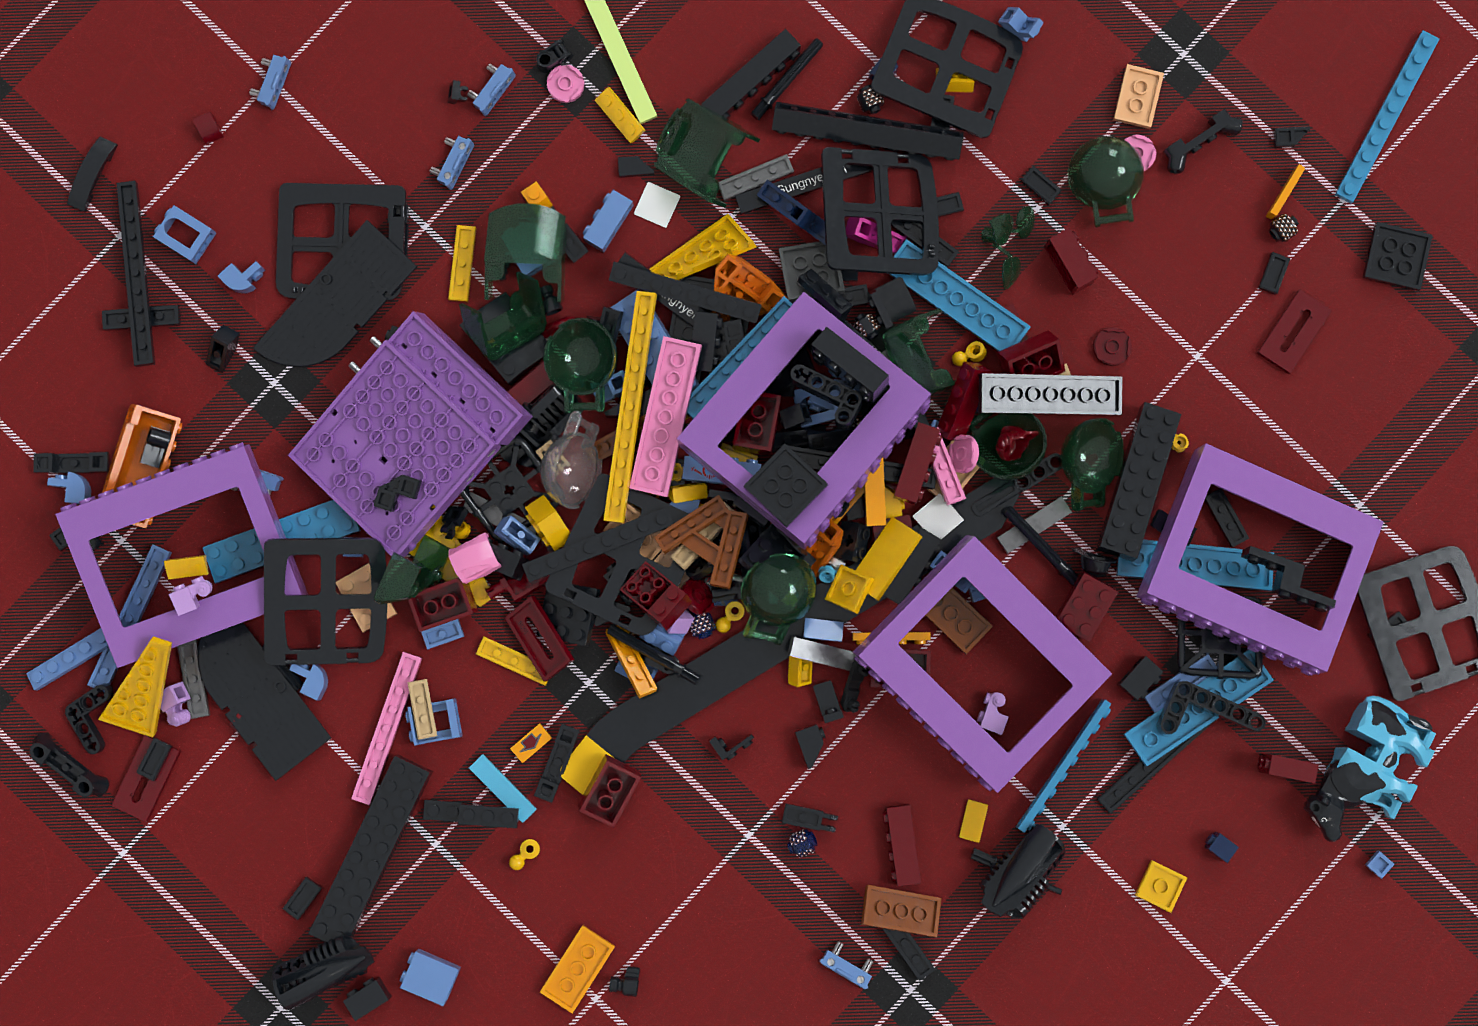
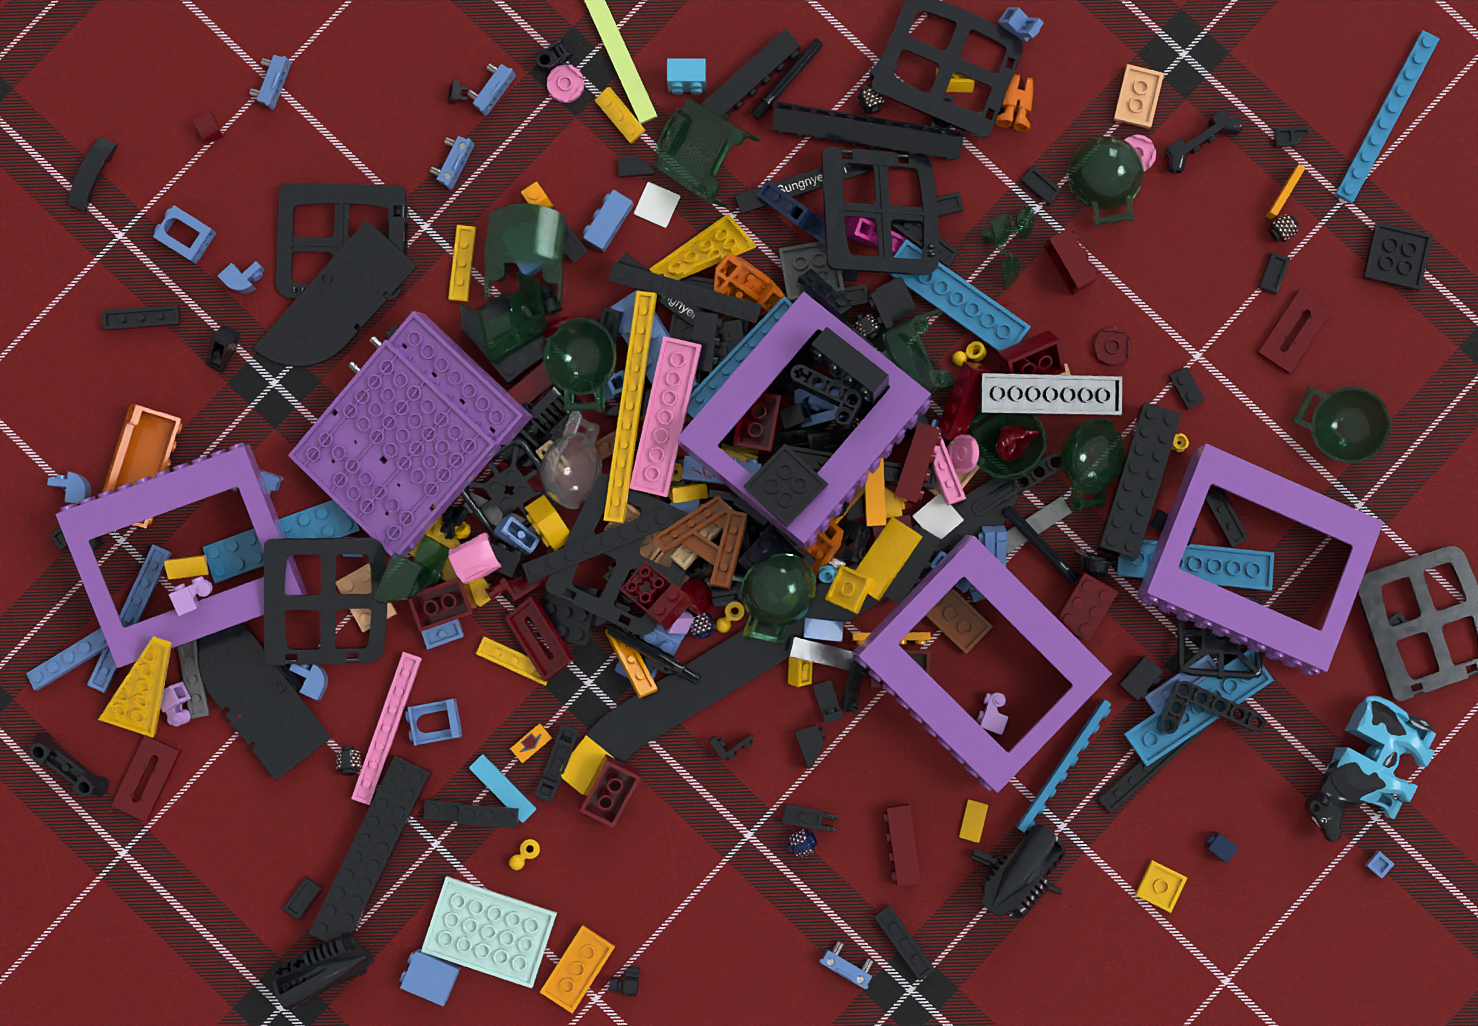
(76, 463): black slope -> none
(83, 712): black beam -> none
(135, 274): black plate -> none
(154, 447): black plate -> none
(154, 759): black tile -> none
(348, 761): none -> black head
(366, 999): black brick -> none
(388, 493): black tile -> none
(422, 709): tan tile -> none
(489, 932): none -> light aqua plate
(686, 76): none -> medium azure brick
(755, 177): flat silver tile -> none
(901, 911): dark orange plate -> none
(995, 540): none -> medium blue brick
(1019, 102): none -> orange piece
(1186, 388): none -> black plate
(1288, 579): black bracket -> none
(1288, 768): dark red window -> none
(1347, 423): none -> clear green windscreen

